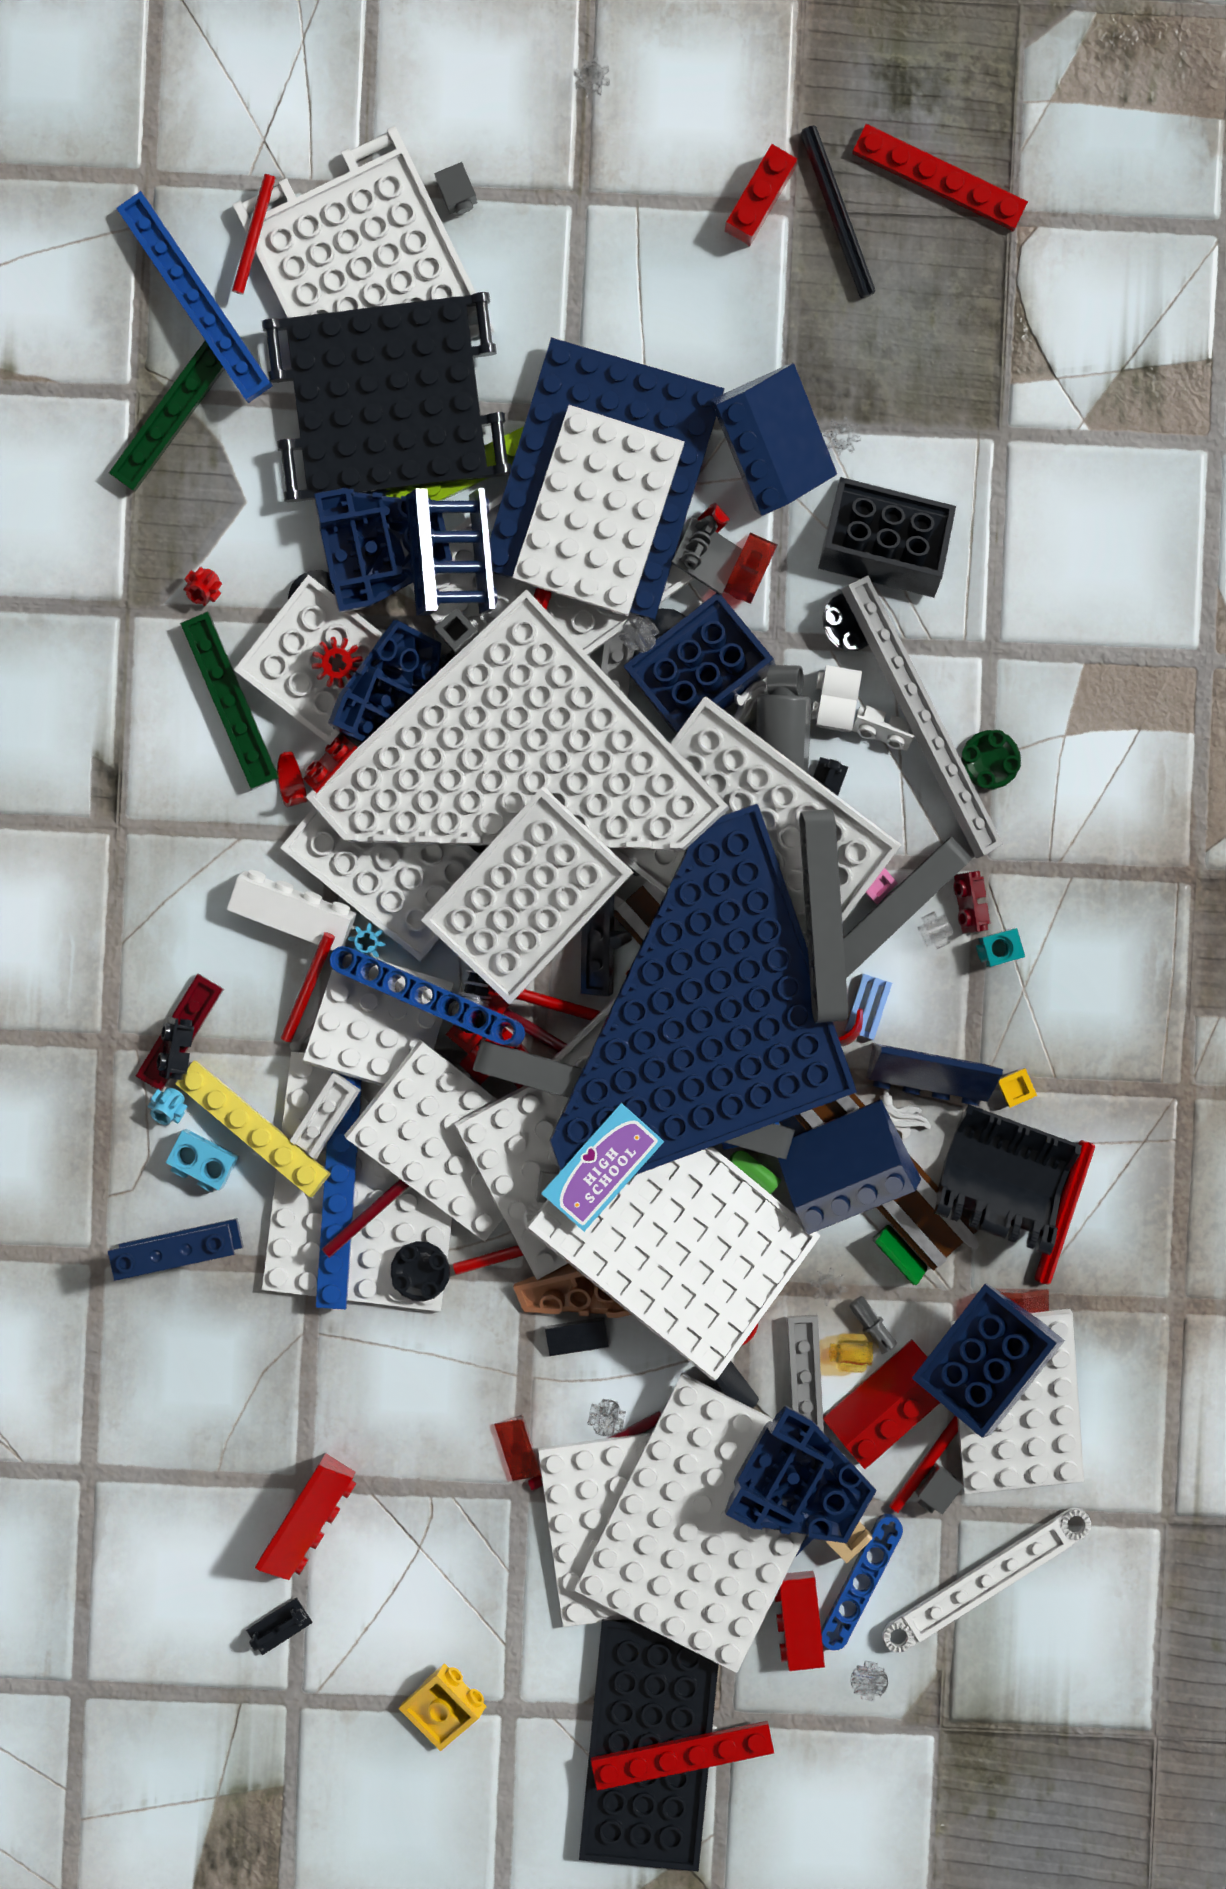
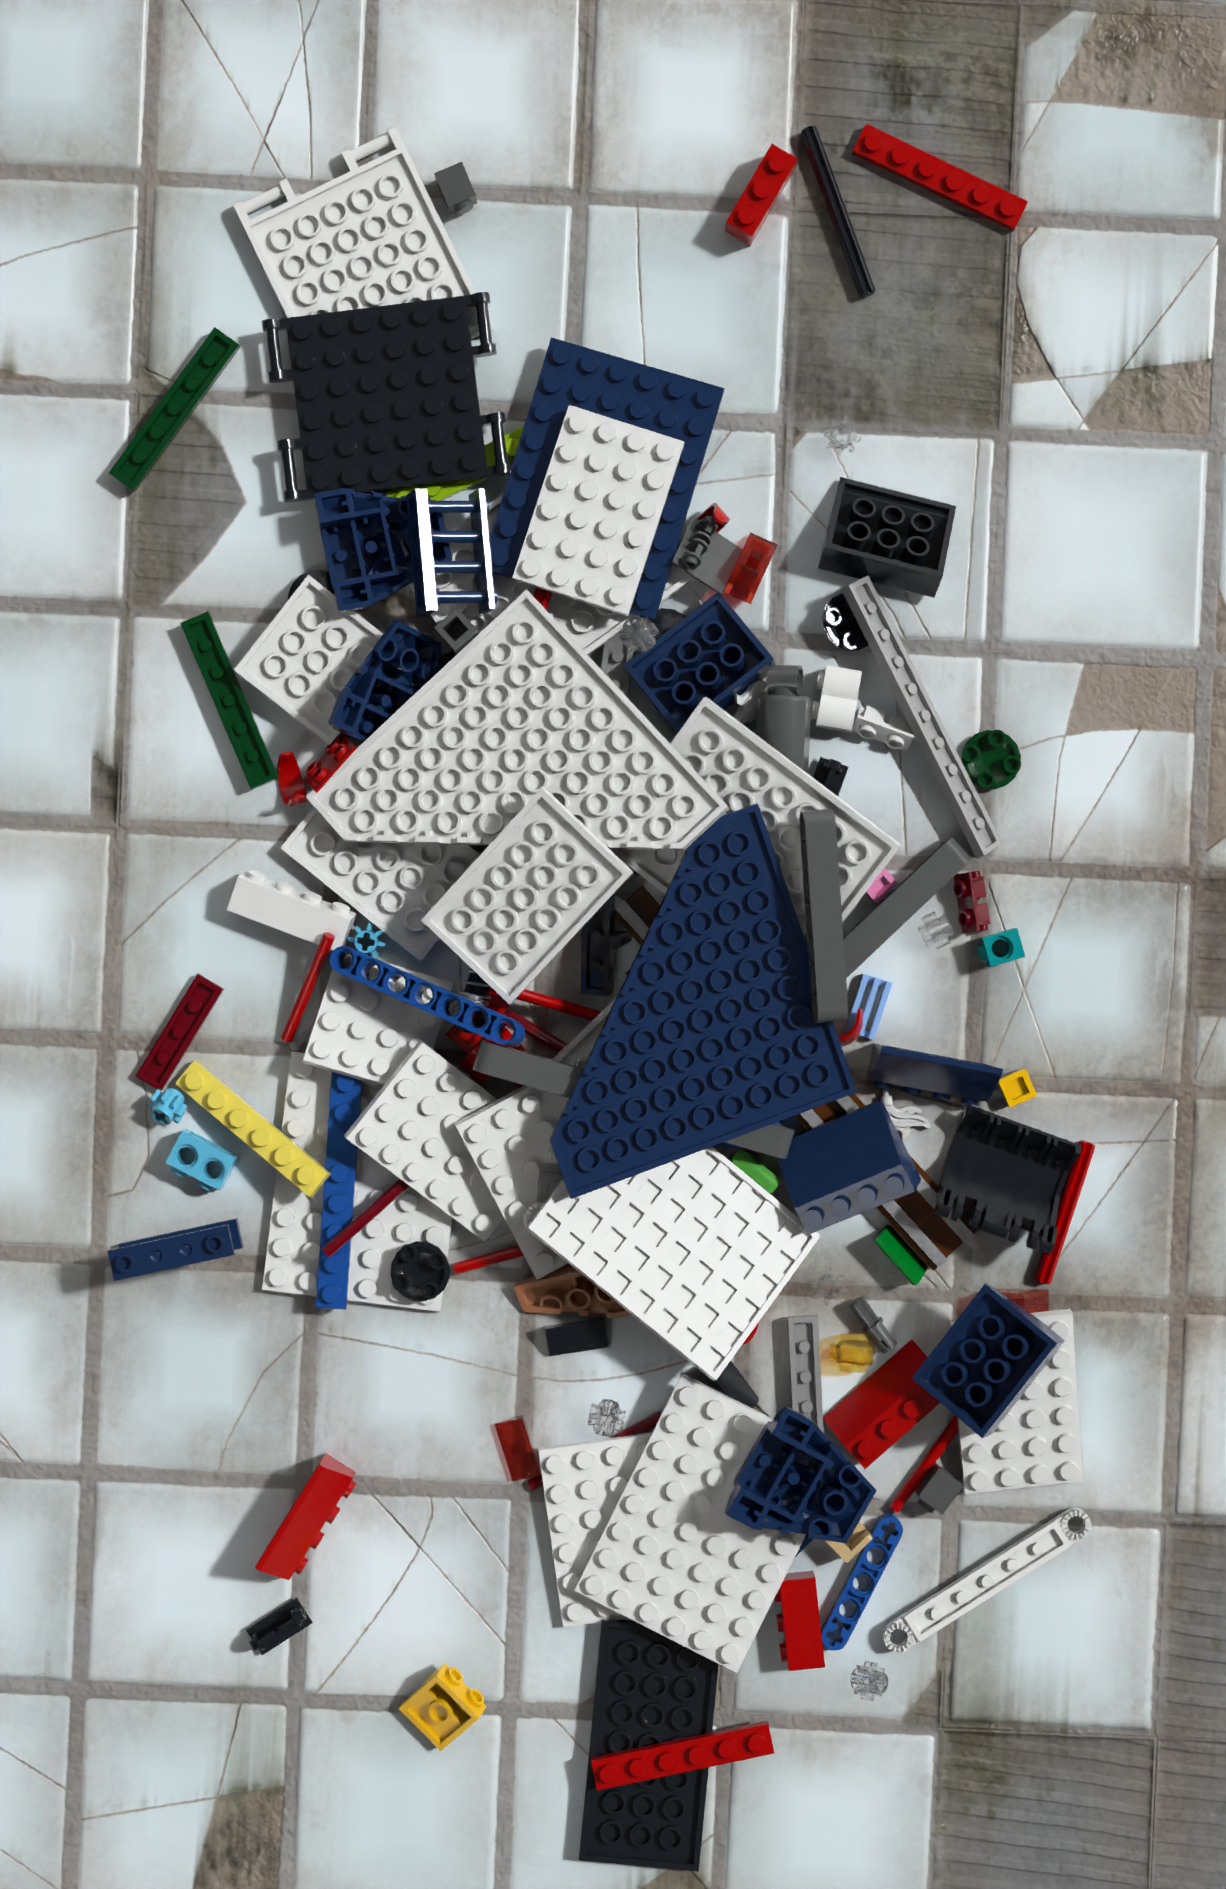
(171, 1059): black hinge -> none
(194, 297): blue plate -> none
(202, 586): red gear -> none
(253, 234): red piece -> none
(325, 1115): white hinge -> none
(327, 666): red gear -> none
(598, 81): clear gear -> none
(602, 1167): sticker -> none
(774, 439): dark blue slope -> none

